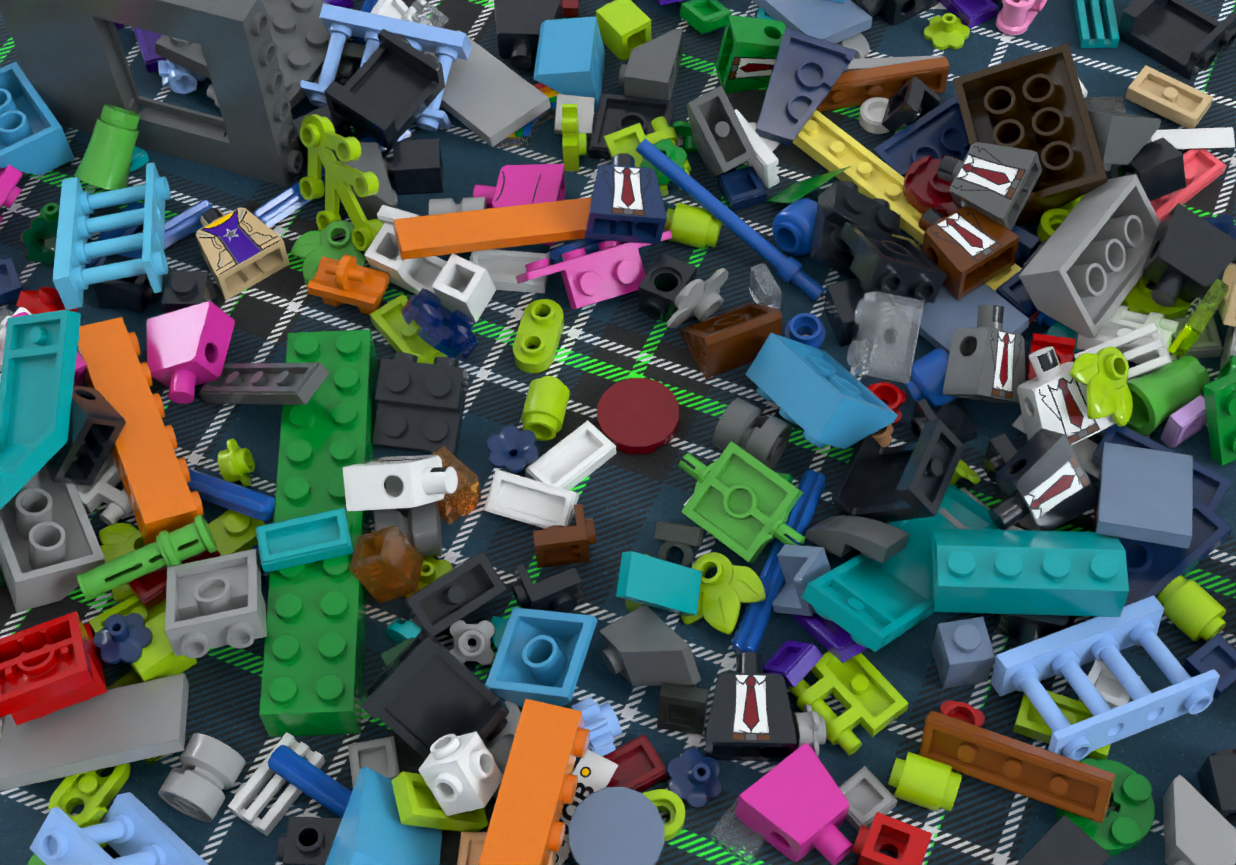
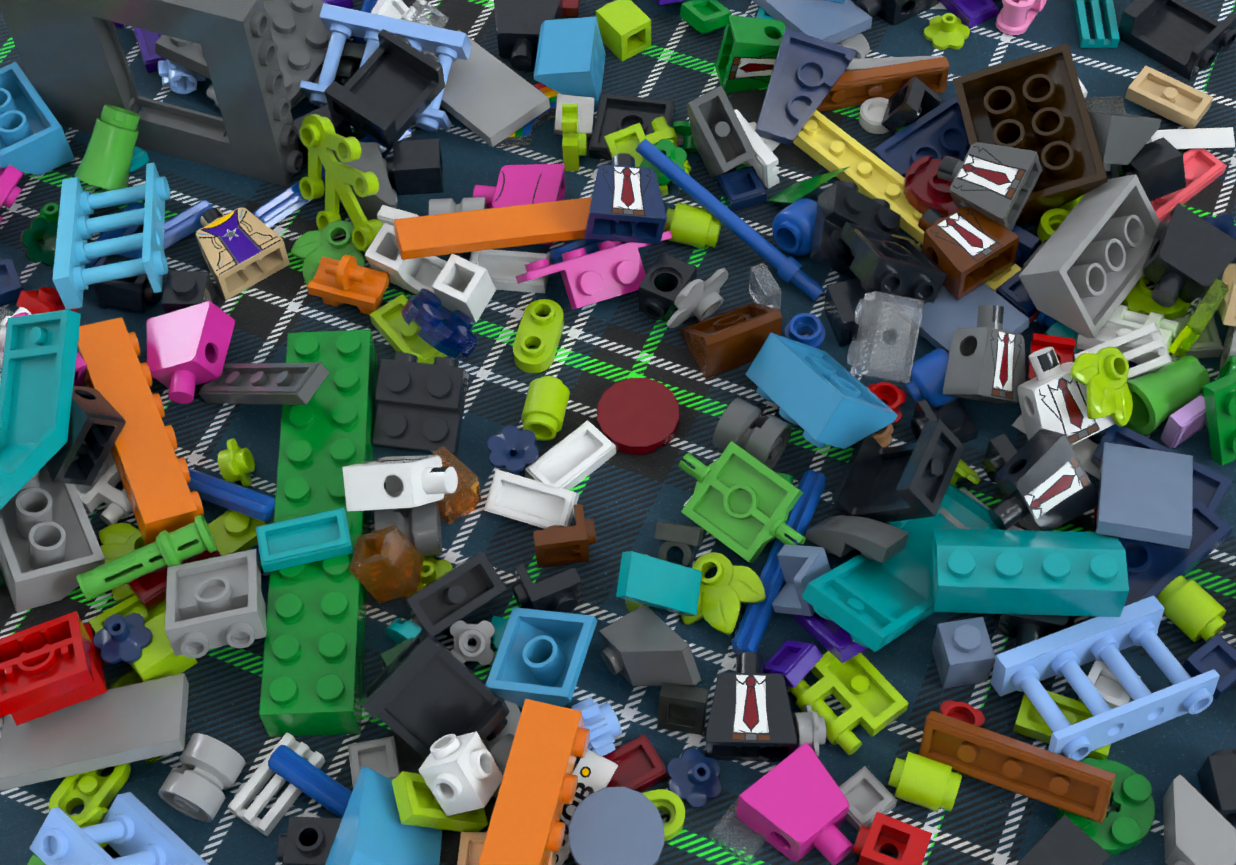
(653, 67): dark grey slope -> none

